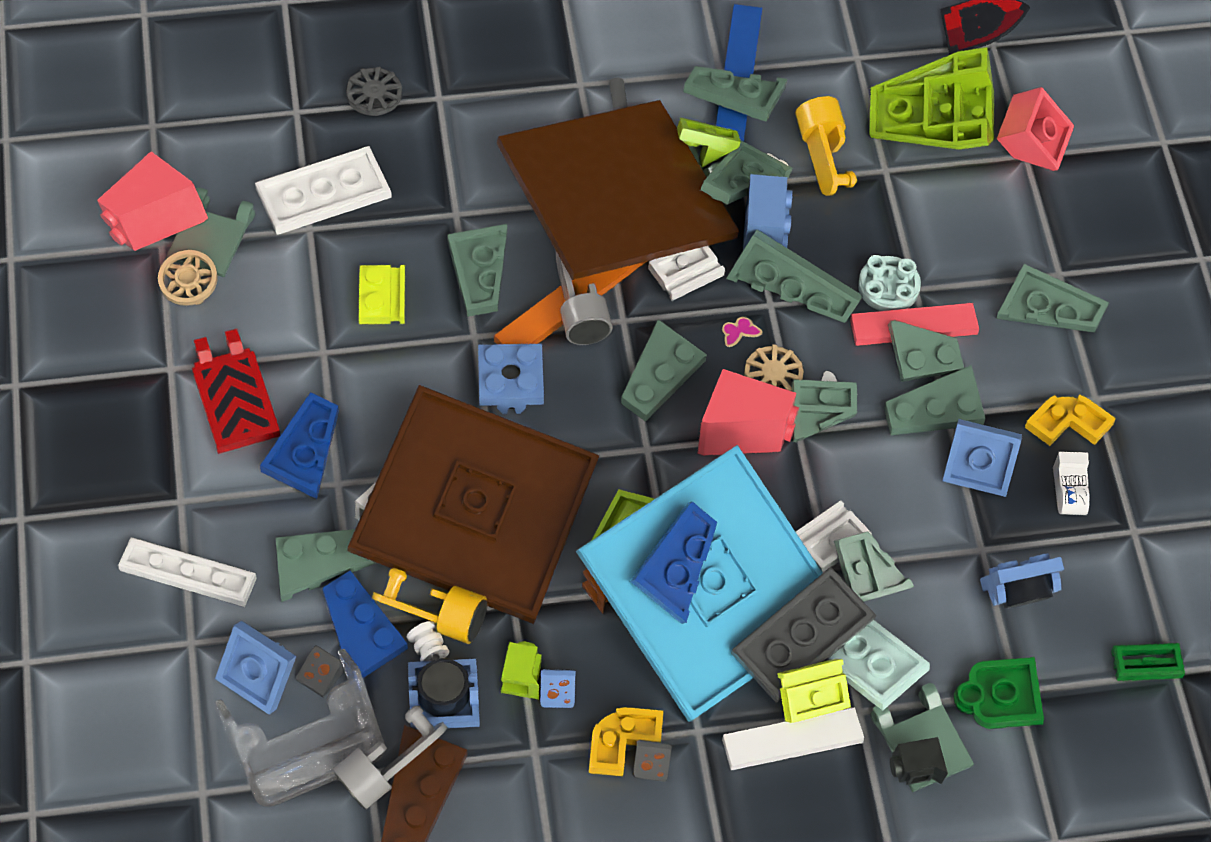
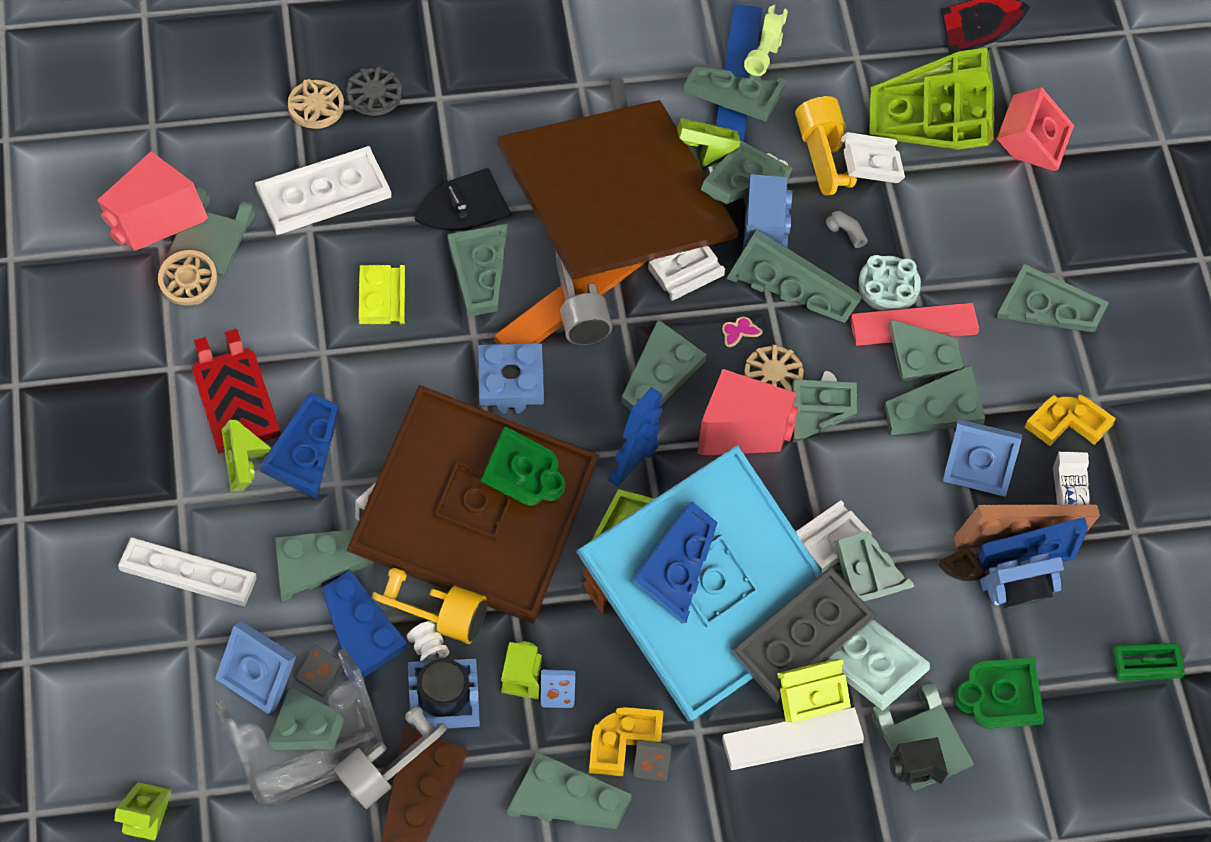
(143, 810): none -> lime slope
(240, 446): none -> lime slope
(305, 724): none -> sand green wing
(315, 103): none -> tan wheel
(464, 203): none -> black shield
(523, 469): none -> green plate
(565, 793): none -> sand green wing
(640, 436): none -> blue wing
(771, 38): none -> yellowish green bar
(850, 225): none -> light grey arm
(872, 158): none -> white plate
(962, 566): none -> dark brown tile
(1005, 521): none -> nougat wing
(1058, 540): none -> blue wing

